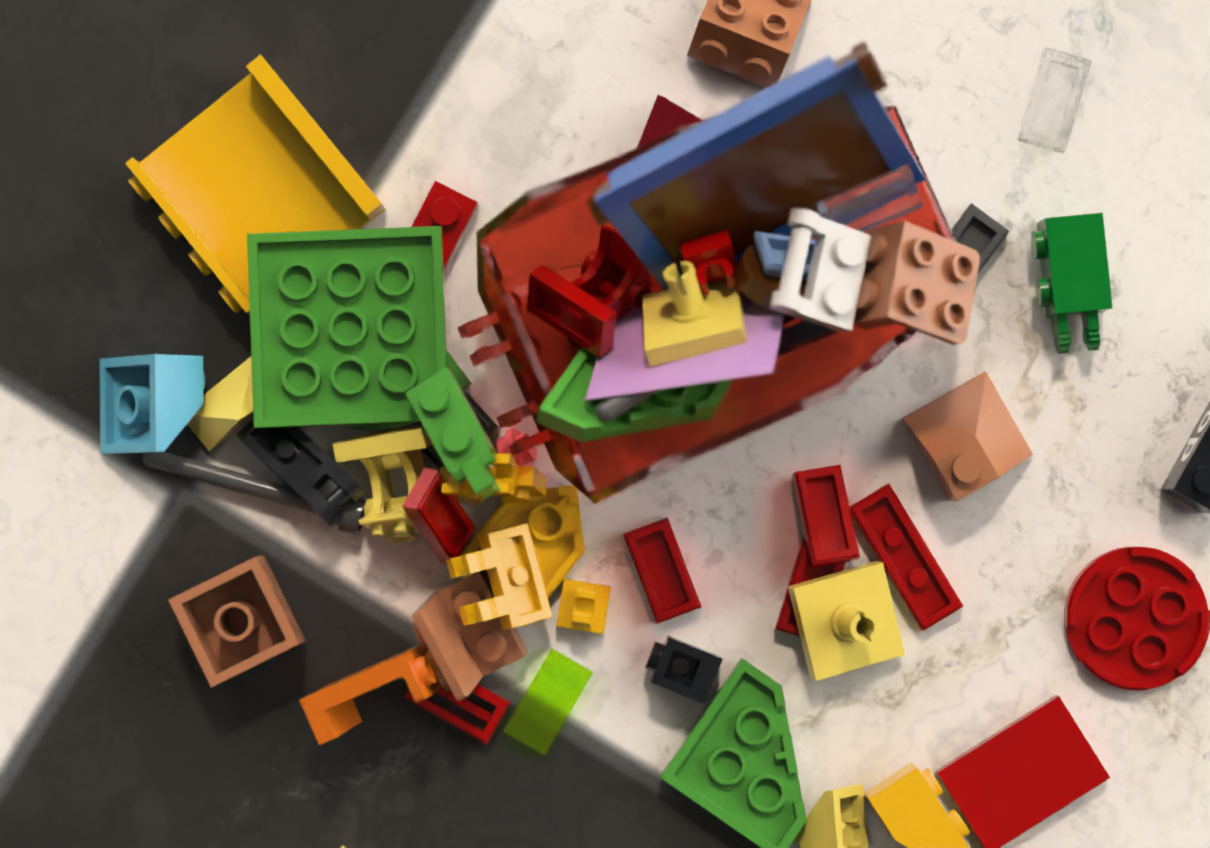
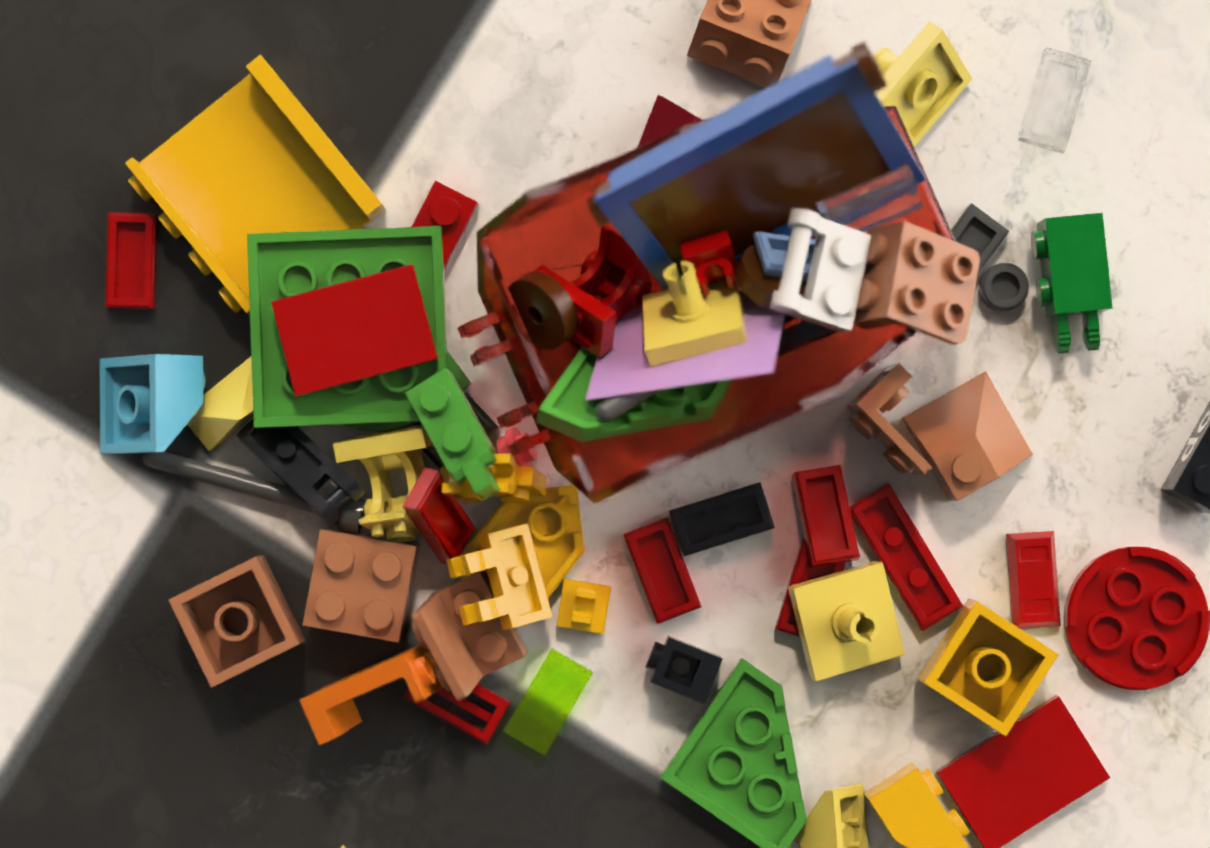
(131, 261): none -> red tile
(354, 330): none -> red tile
(361, 585): none -> nougat brick
(544, 309): none -> reddish brown piece
(721, 519): none -> black plate
(884, 395): none -> nougat bracket
(922, 80): none -> light yellow tile
(987, 666): none -> yellow brick
(1003, 287): none -> dark grey tile
(1033, 579): none -> red tile

